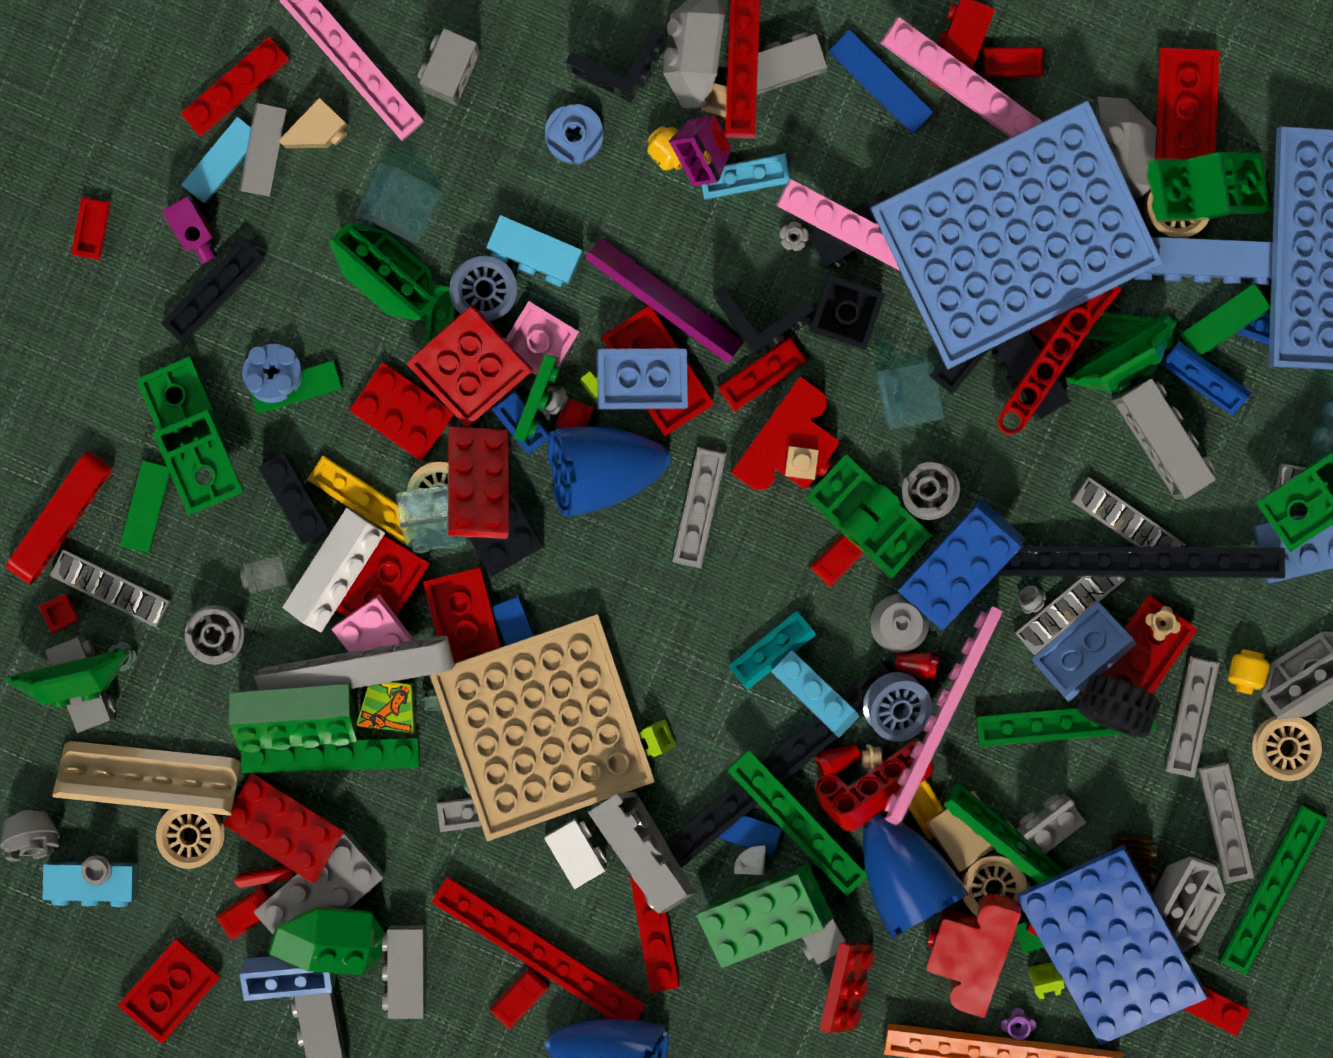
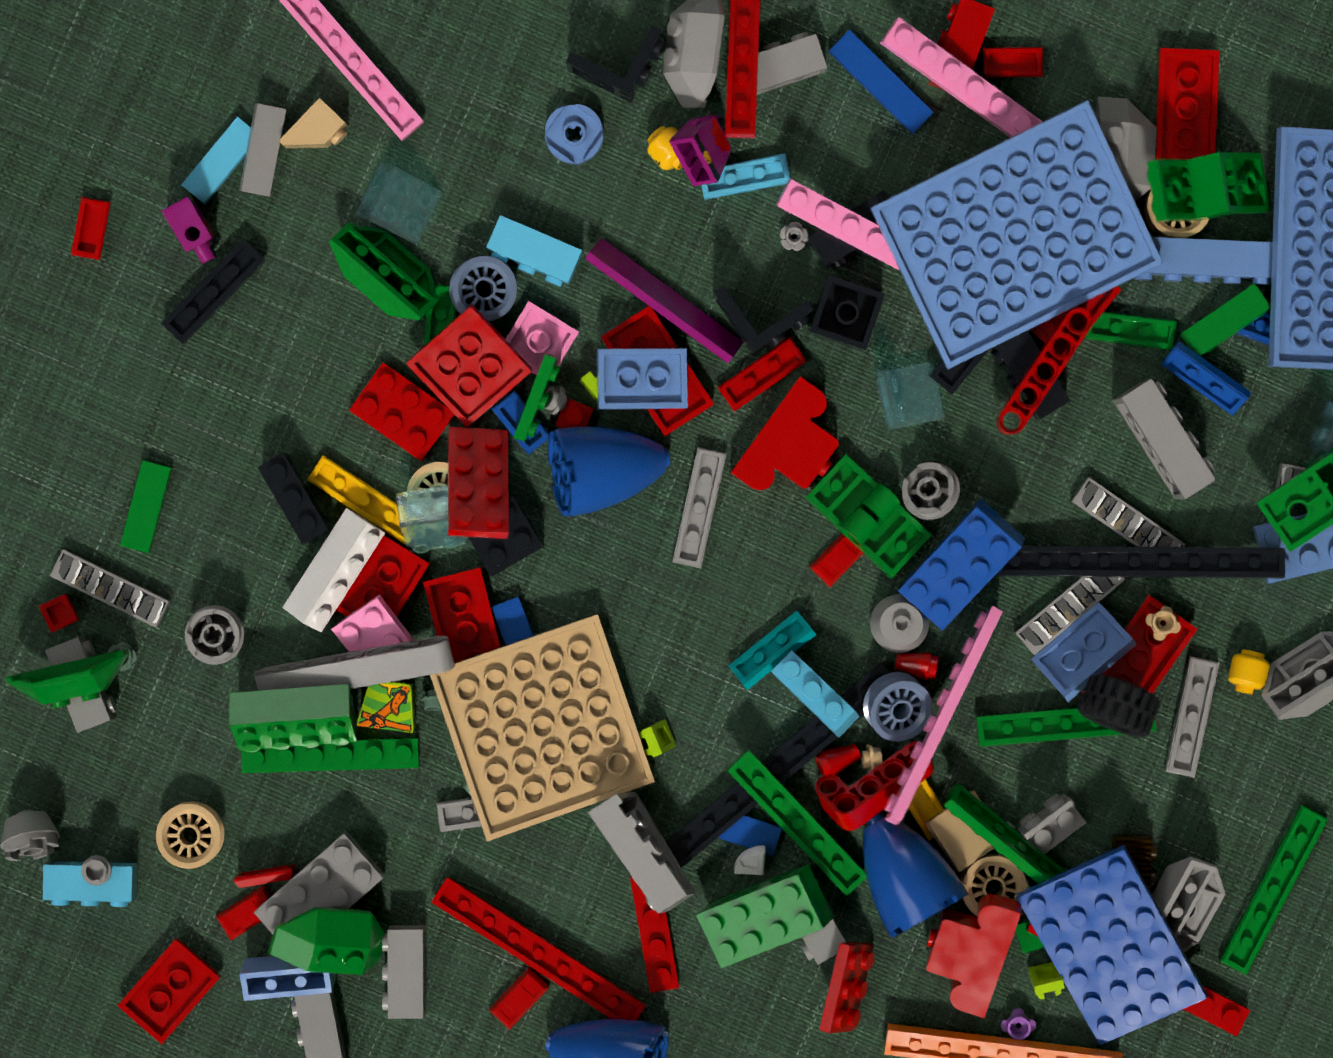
(59, 517): red beam -> none
(147, 778): tan plate -> none
(189, 436): green bracket -> none
(235, 87): red plate -> none
(263, 359): medium blue plate -> none
(264, 574): clear bracket -> none
(283, 827): red plate -> none
(315, 383): green tile -> none
(449, 66): light grey brick -> none
(575, 852): white brick -> none
(716, 101): tan plate -> none
(801, 463): tan plate -> none
(1031, 599): light grey plate -> none
(1124, 359): green wedge -> none
(1226, 822): light grey tile -> none
(1306, 765): tan wheel -> none

